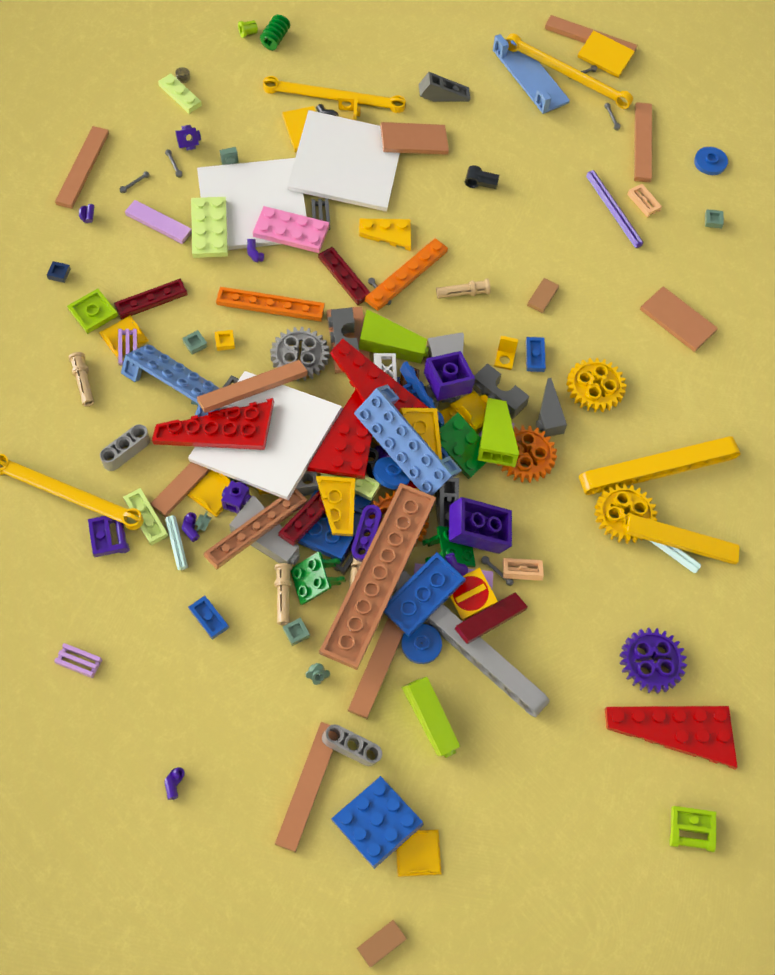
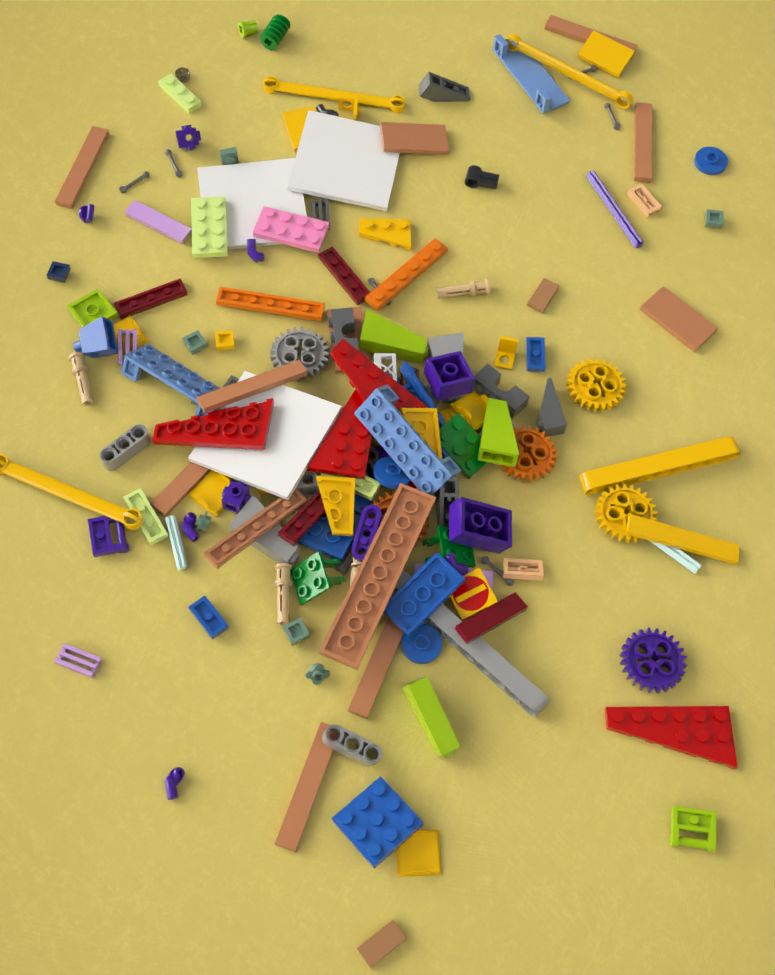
(97, 339): none -> torso

